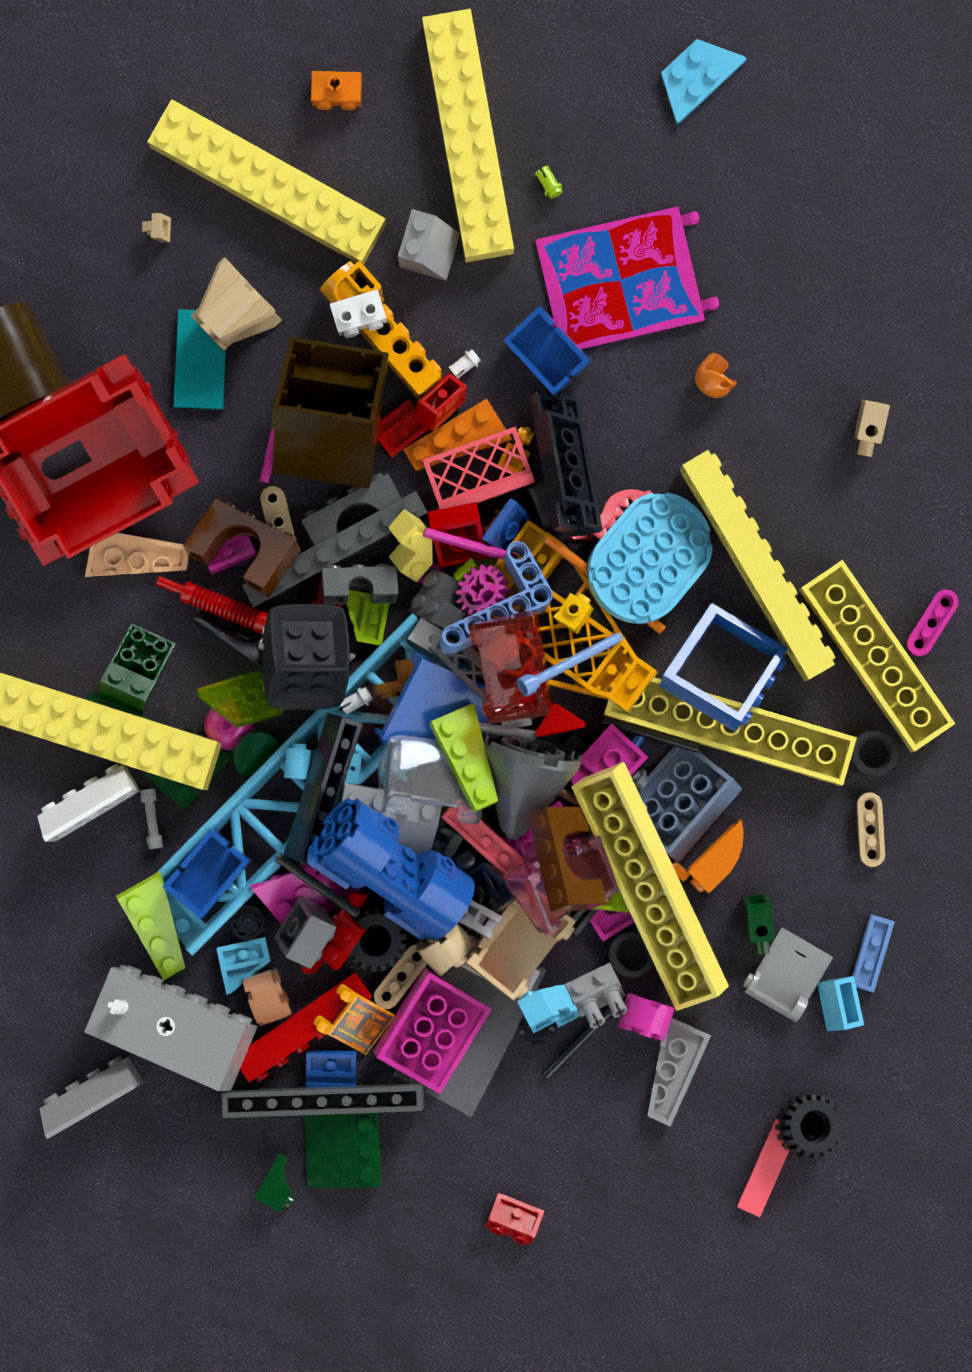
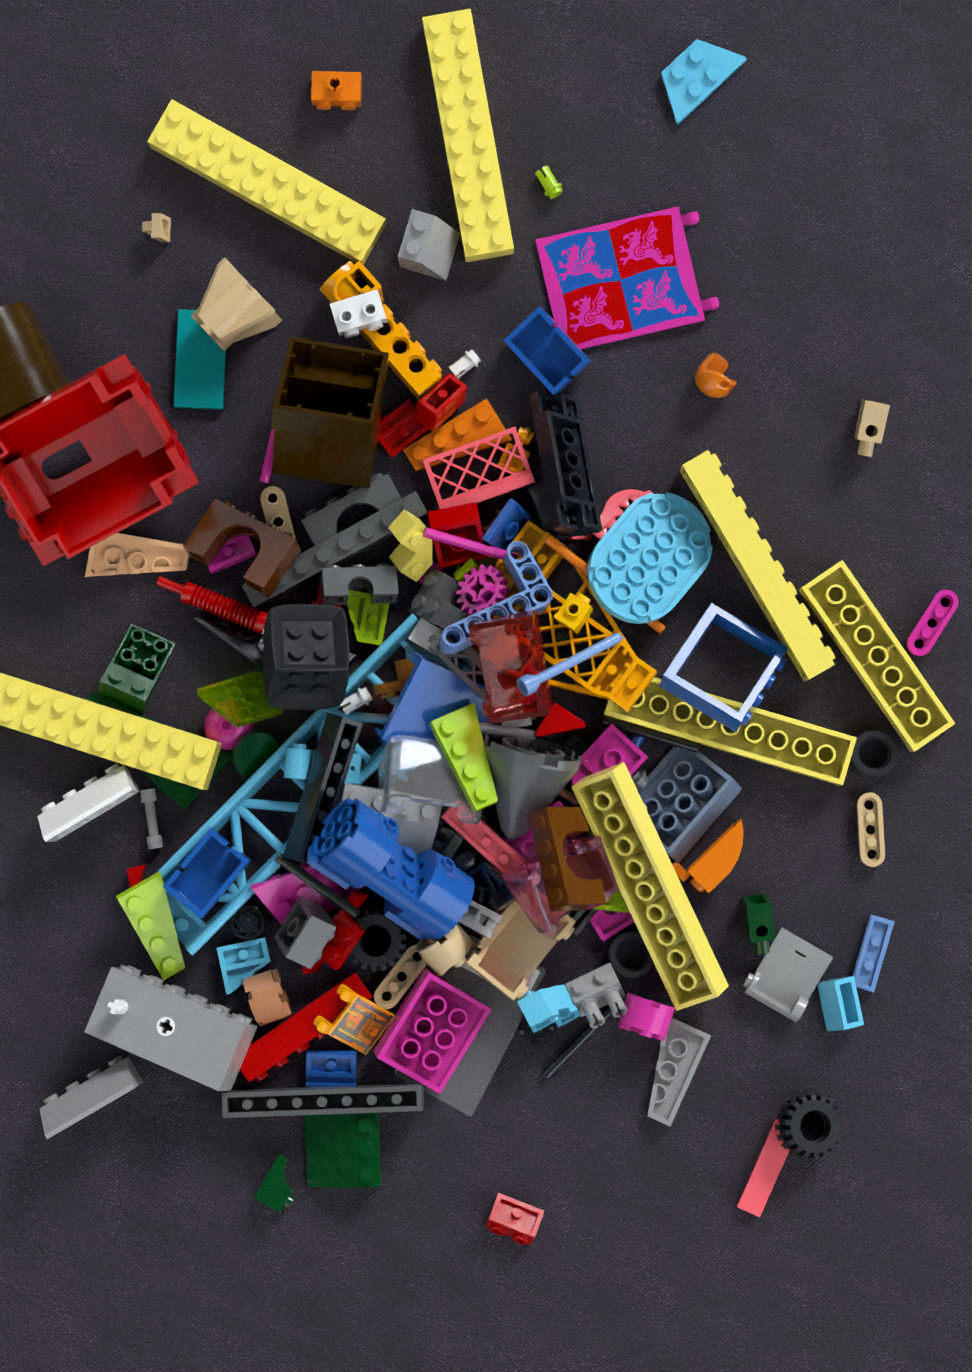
(136, 874): none -> red slope

